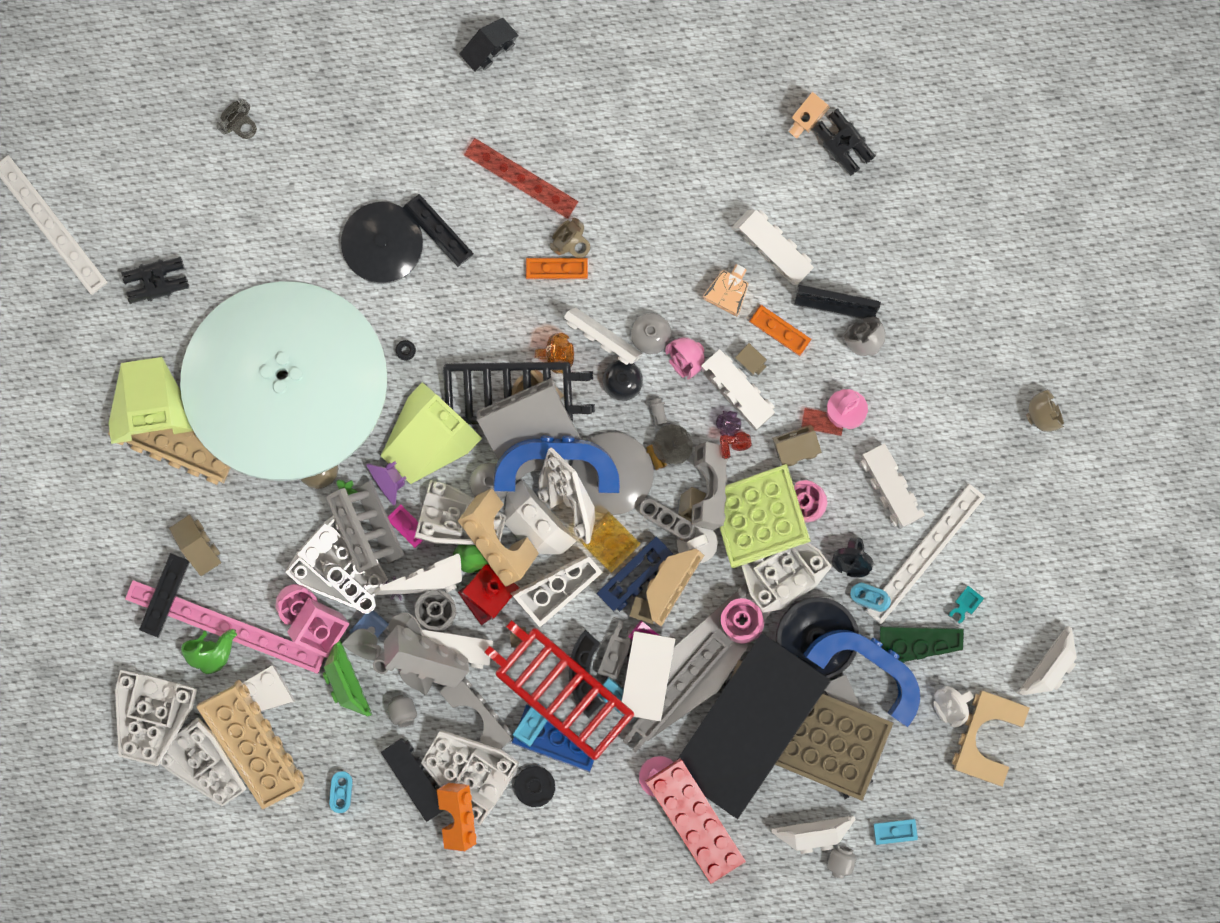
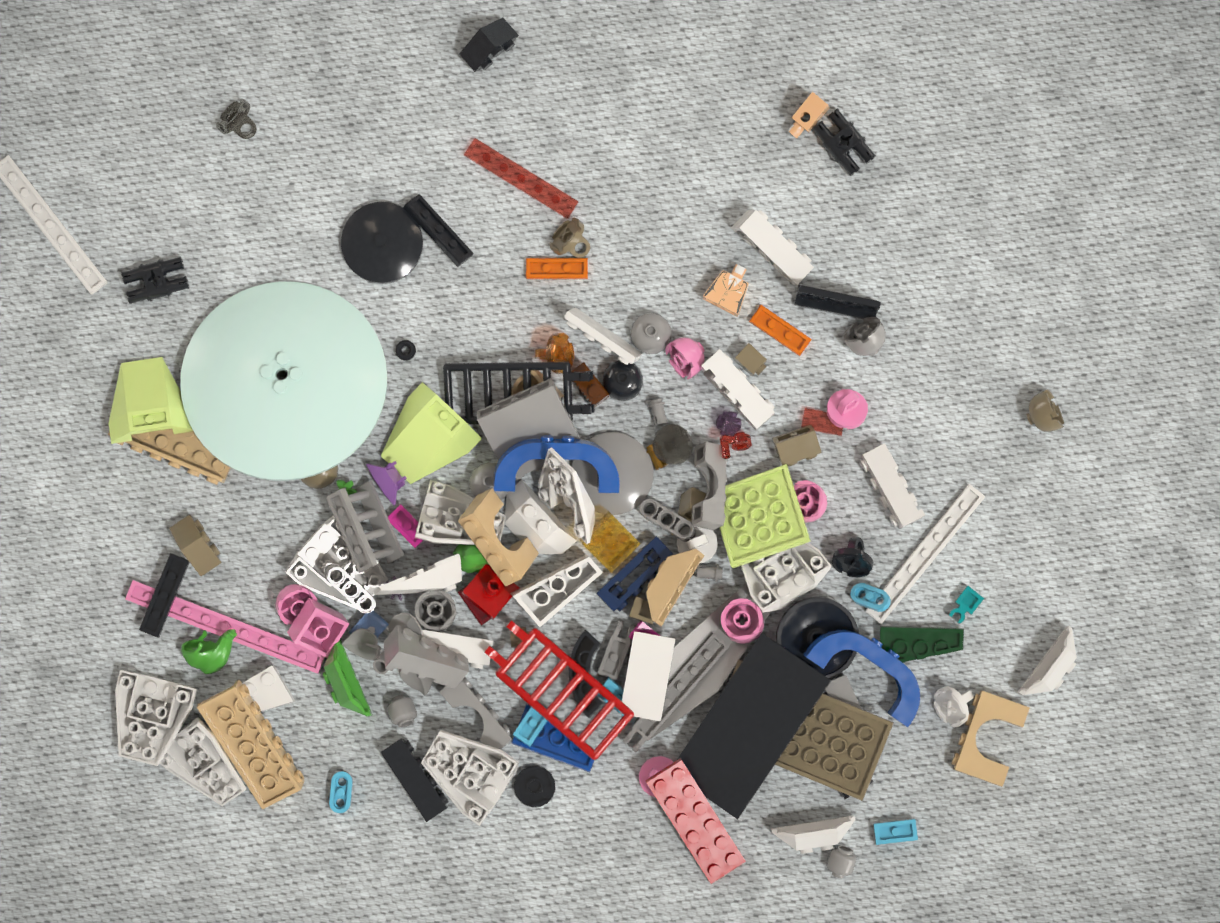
(457, 800): orange arch -> none
(592, 389): none -> reddish brown brick
(710, 572): none -> light grey pin

